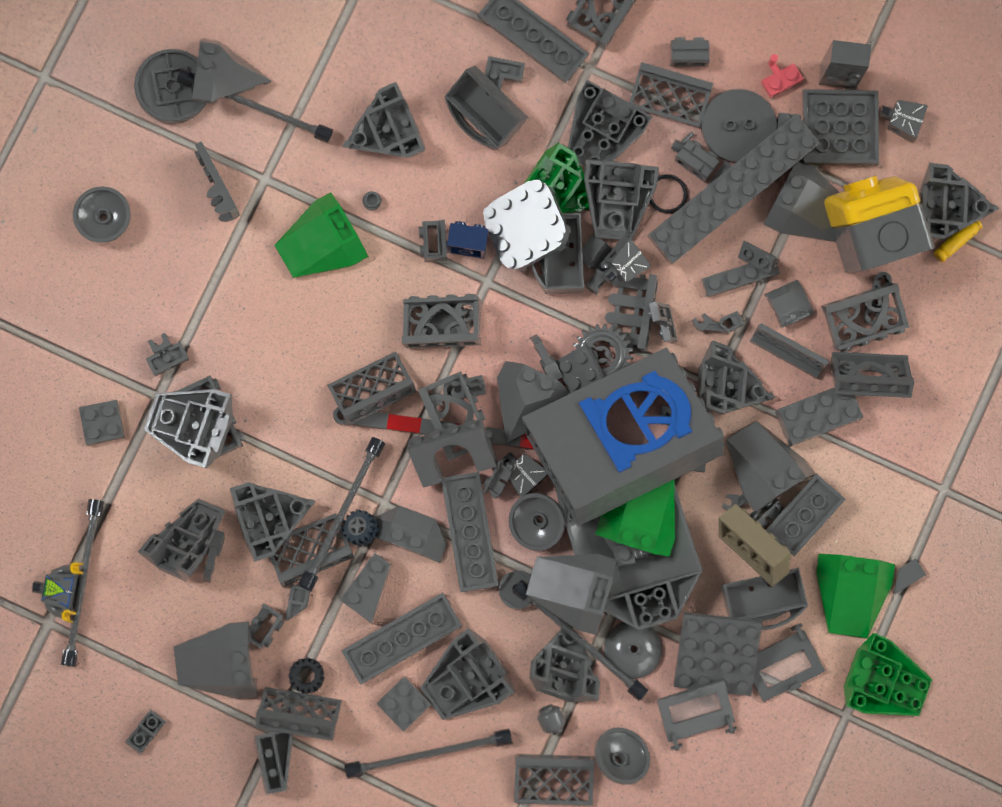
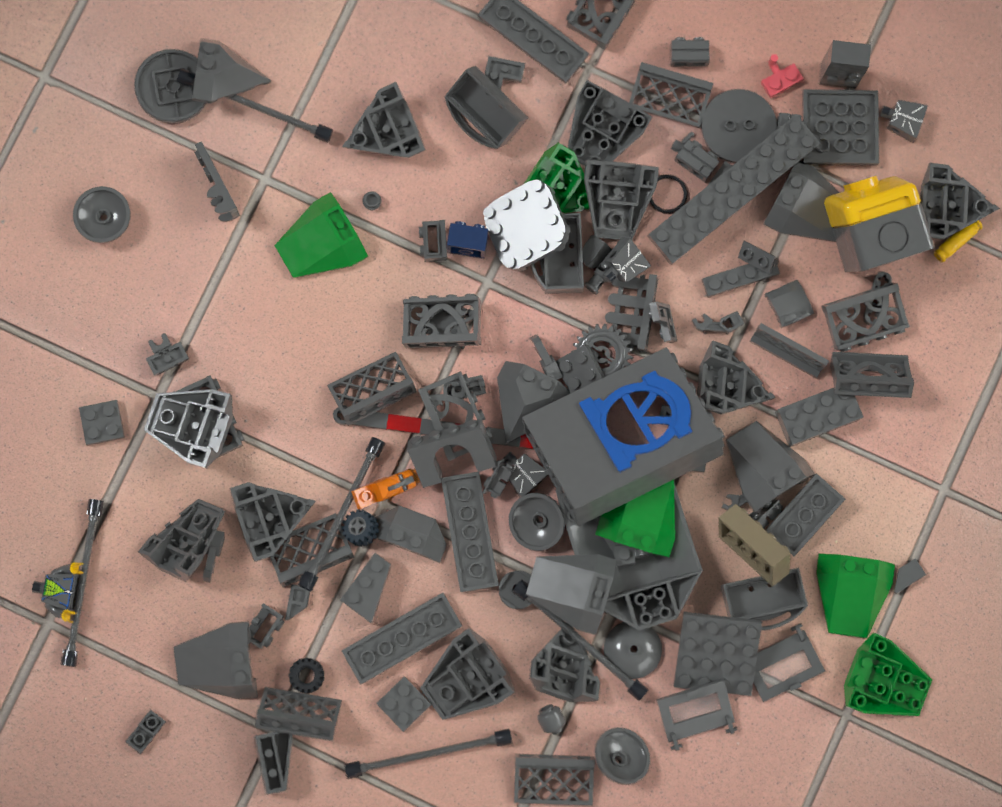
(385, 488): none -> orange plate

